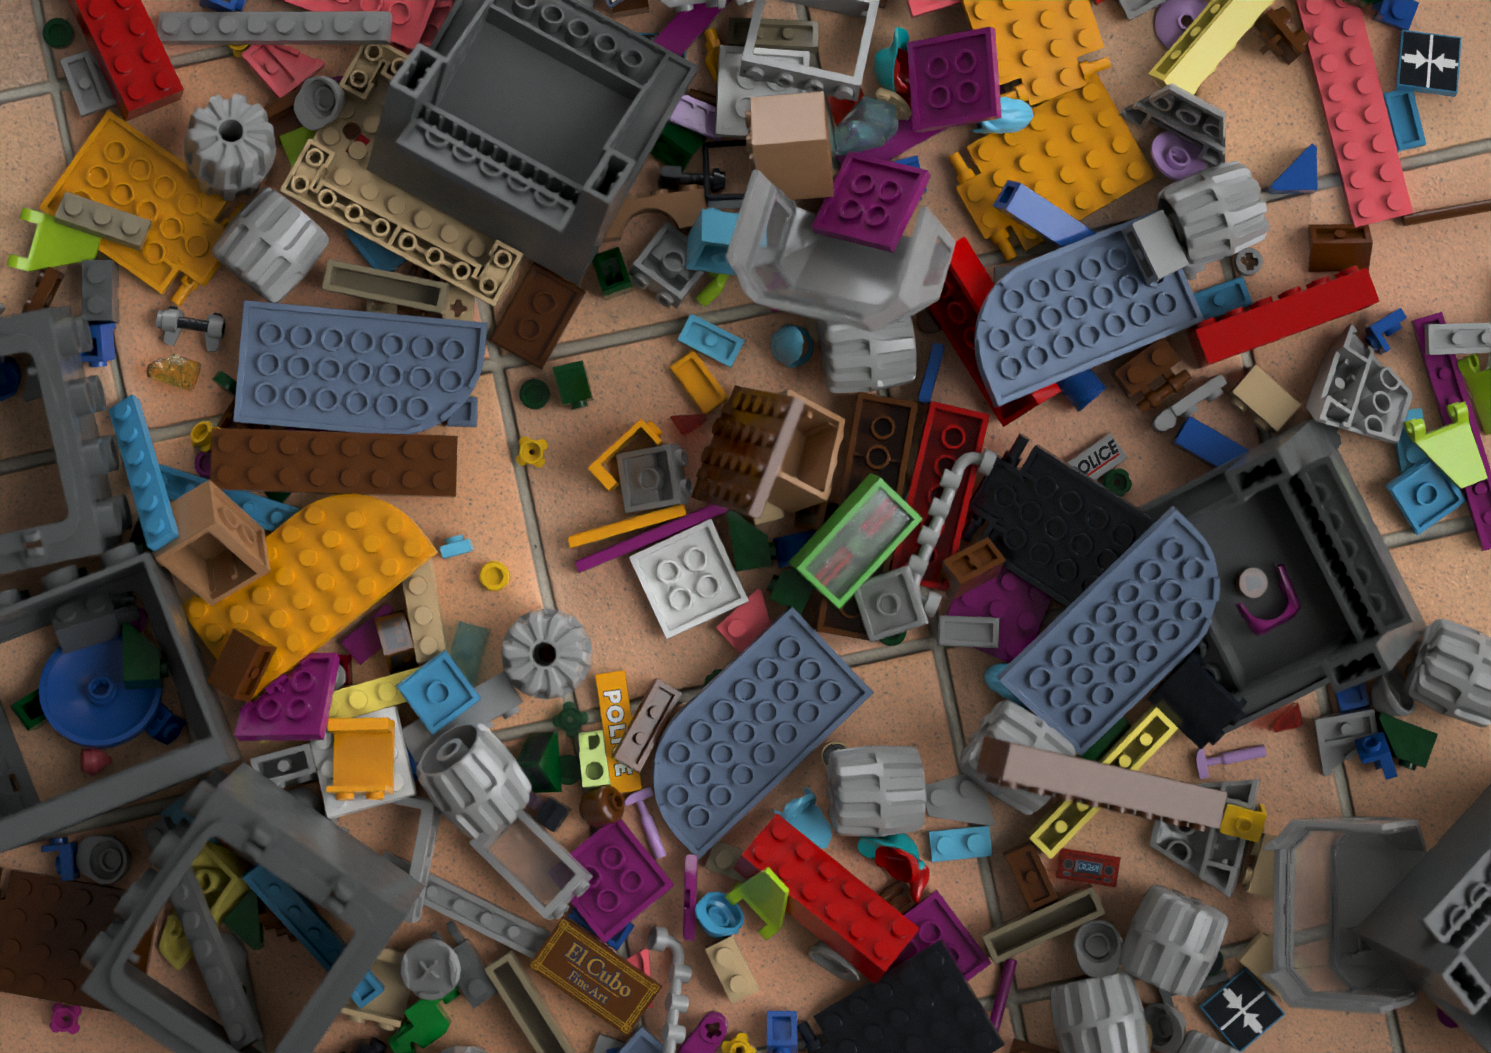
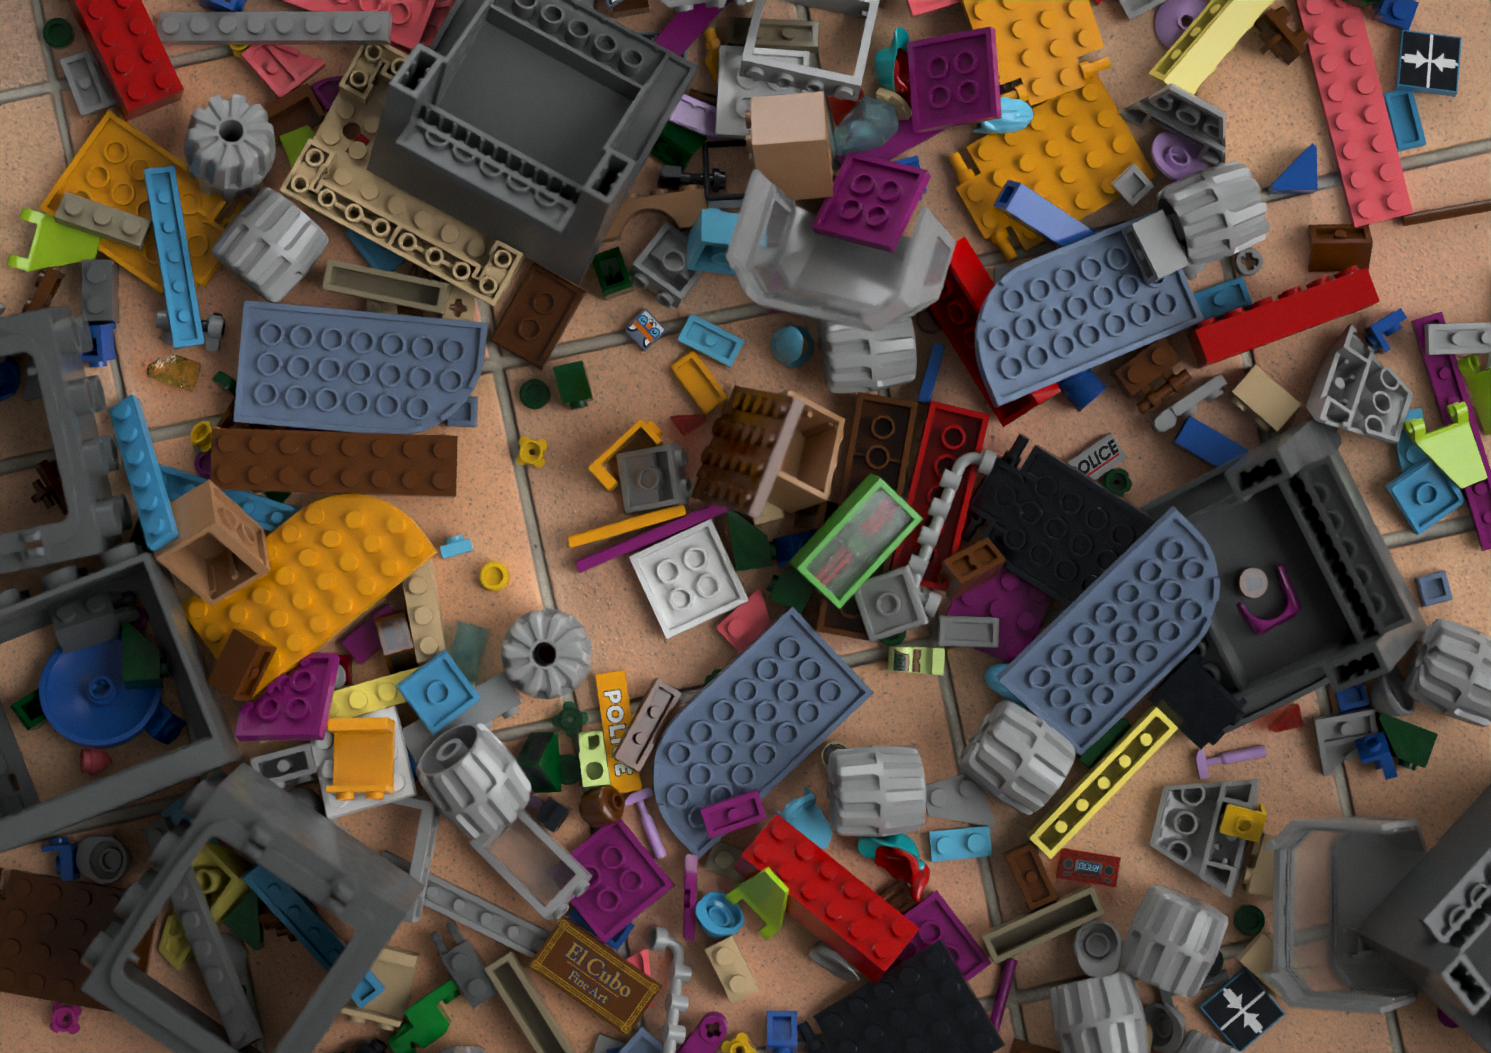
(50, 475): none -> reddish brown hips
(173, 257): none -> dark azure plate
(319, 102): light grey hat -> none
(430, 969): light grey tile -> none
(645, 330): none -> tile
(713, 289): lime arm -> none
(733, 813): none -> magenta plate
(916, 660): none -> yellowish green leg
(1100, 785): brick -> none
(1132, 184): none -> light grey plate
(1249, 920): none -> dark green tile
(1433, 588): none -> sand blue tile

